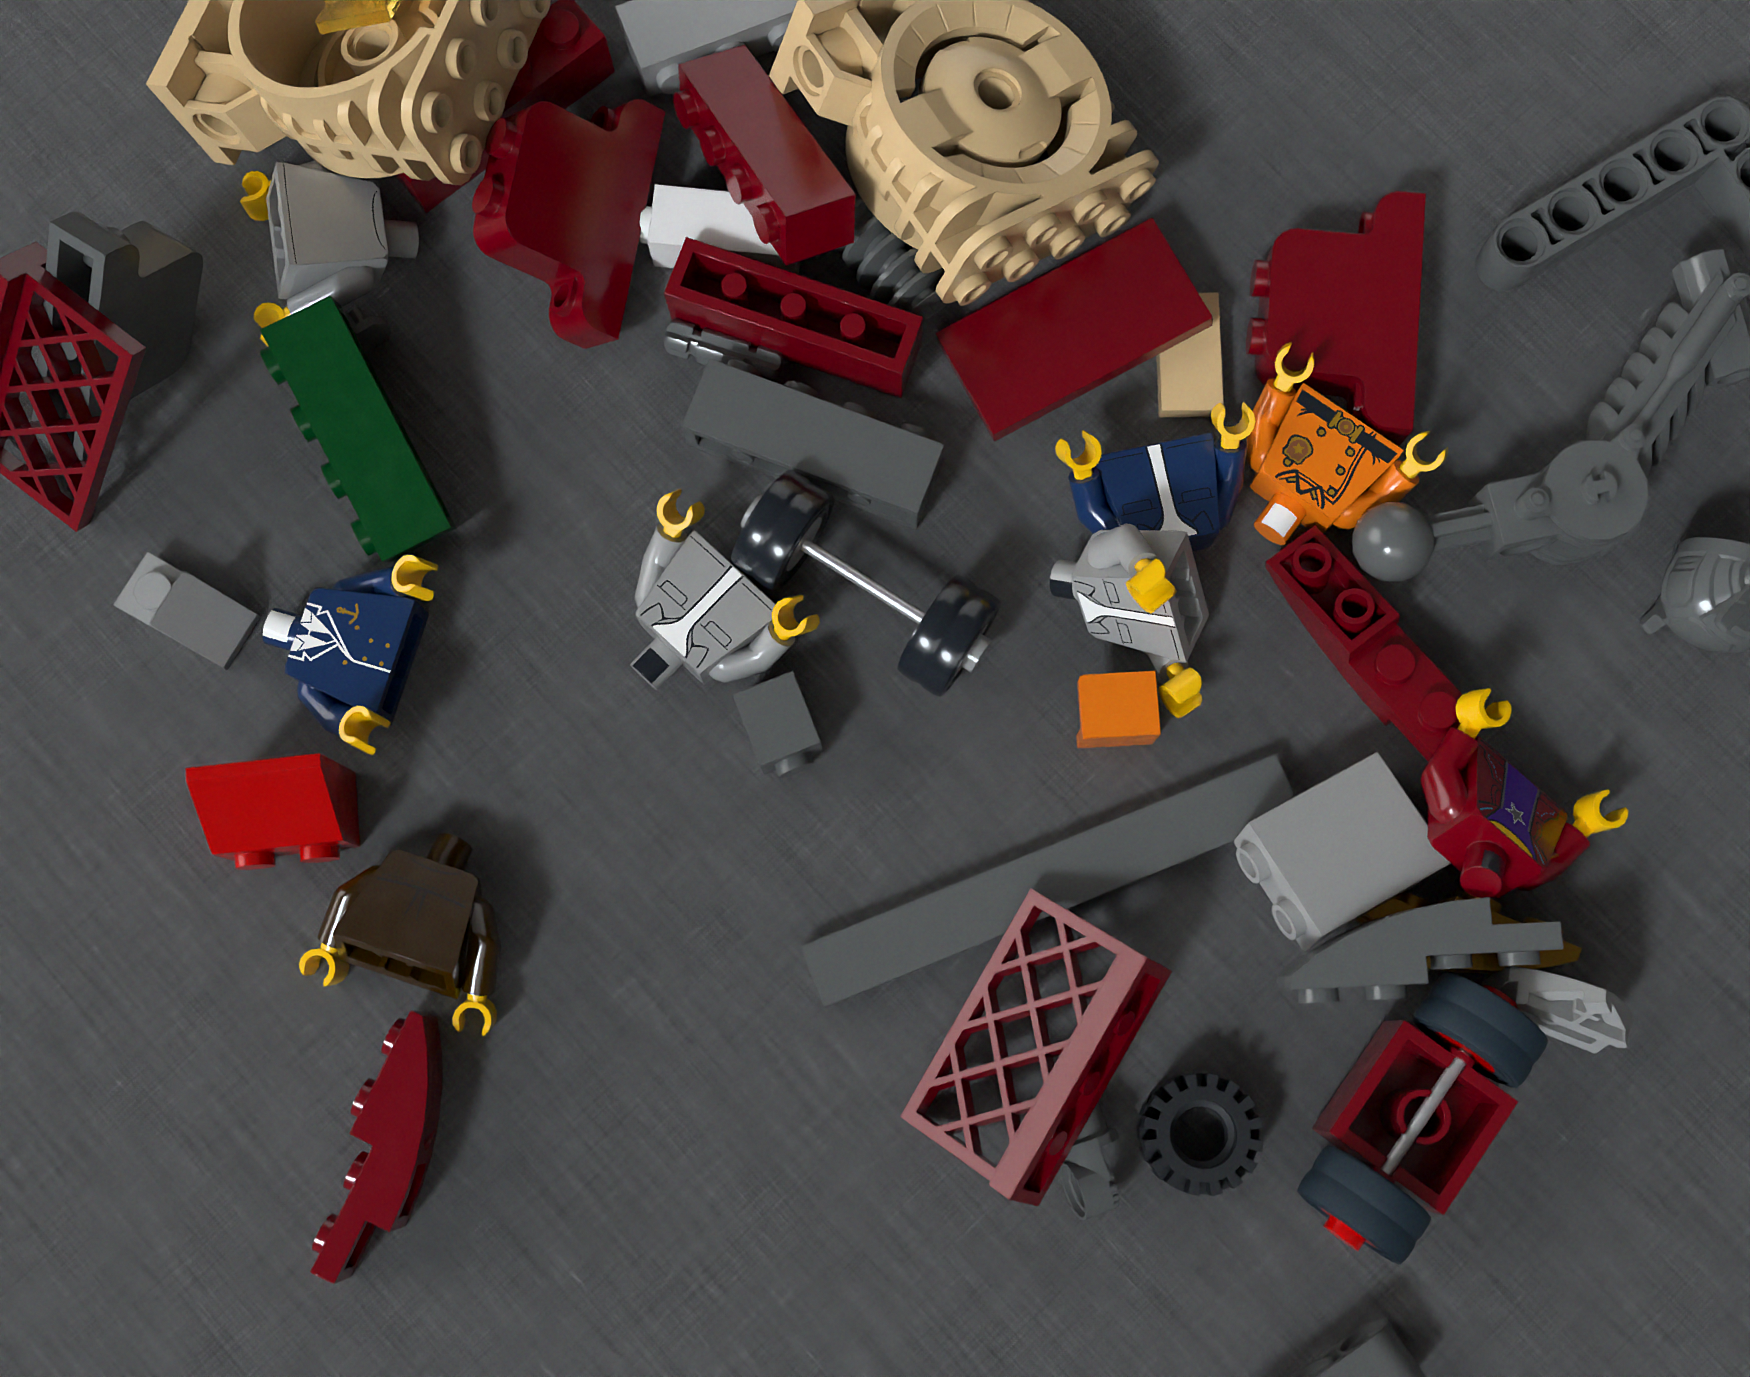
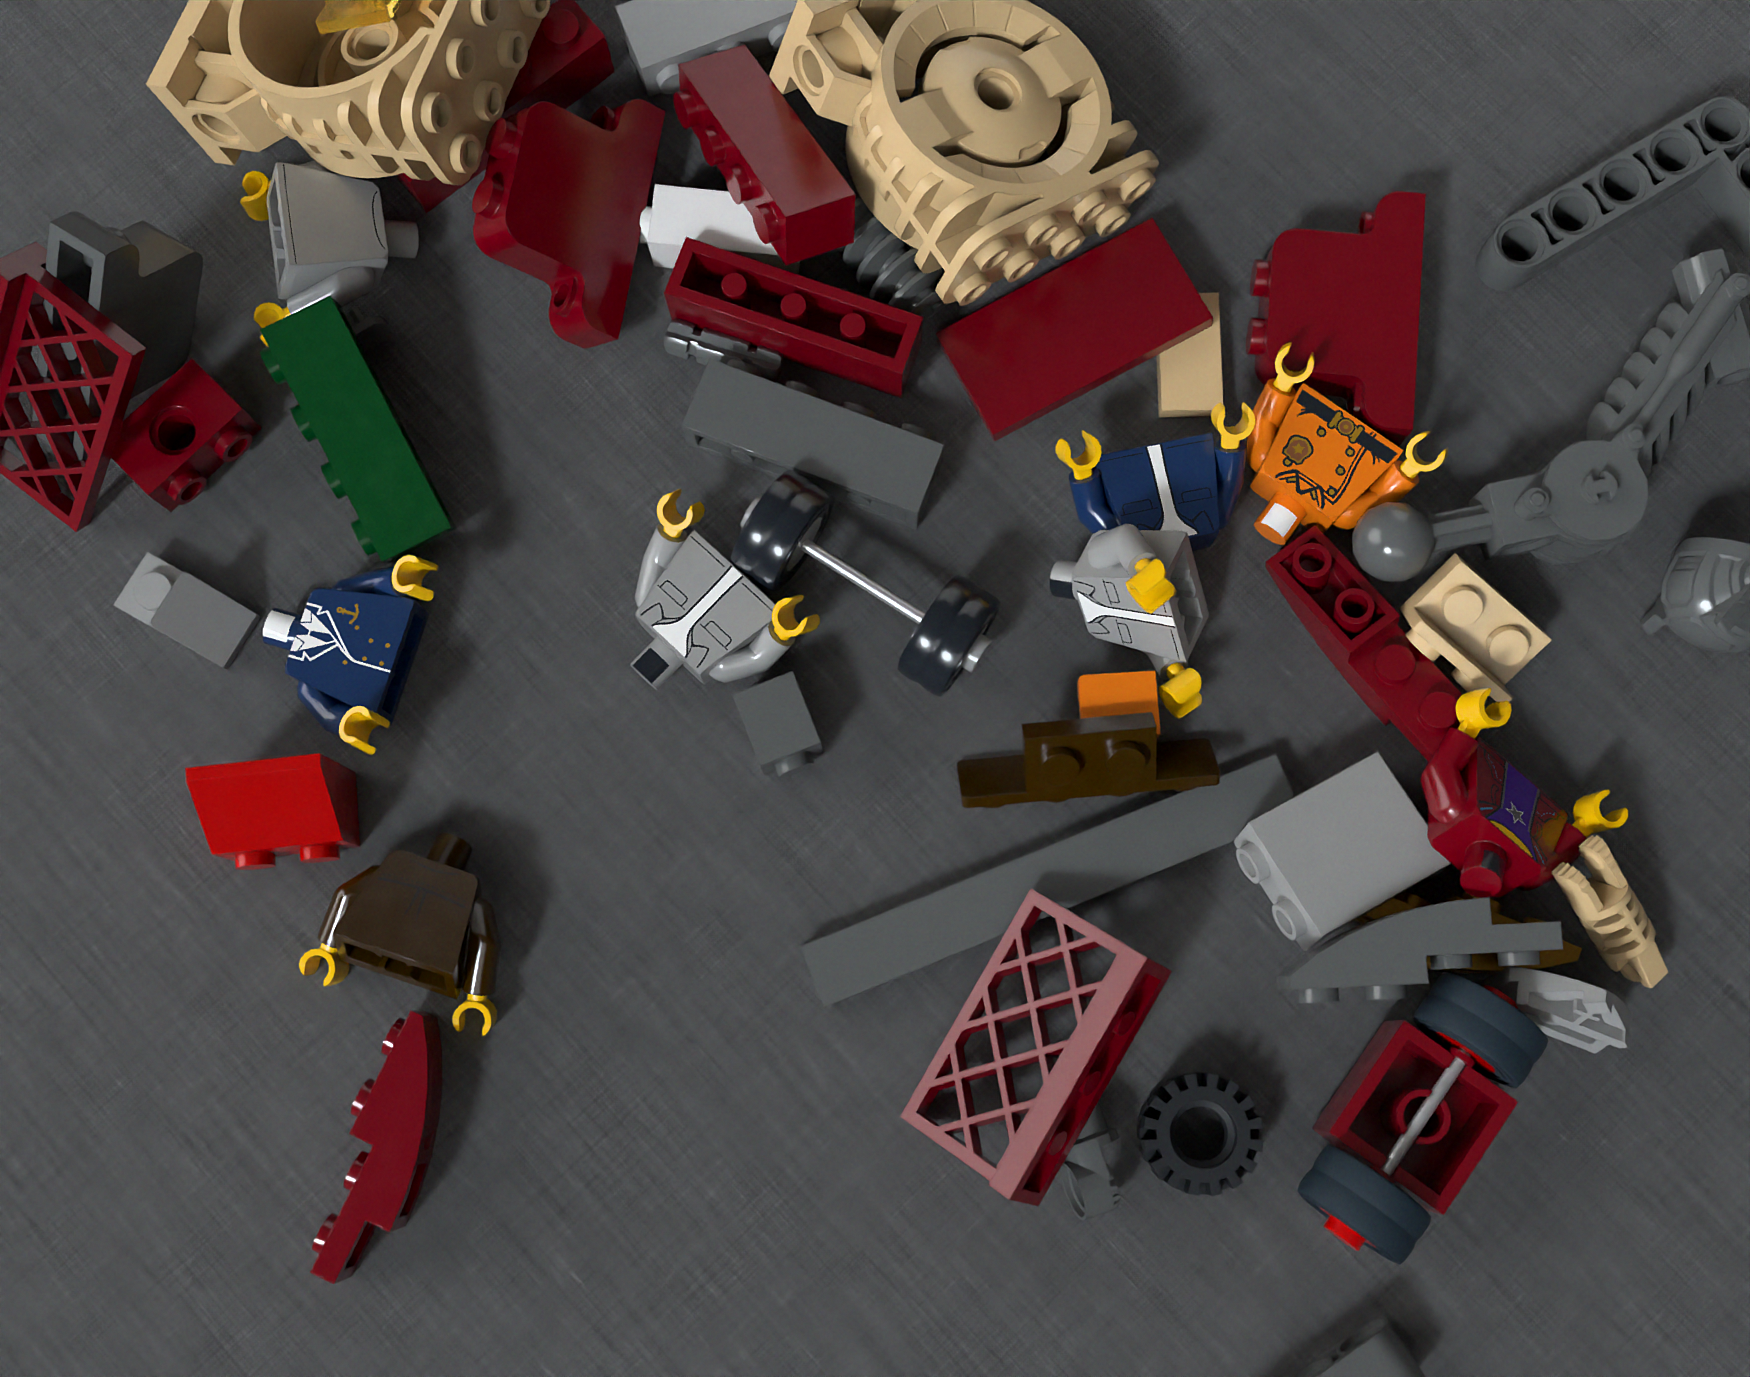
(150, 436): none -> dark red brick
(1088, 760): none -> dark brown bracket
(1472, 628): none -> tan bracket
(1612, 914): none -> tan hinge

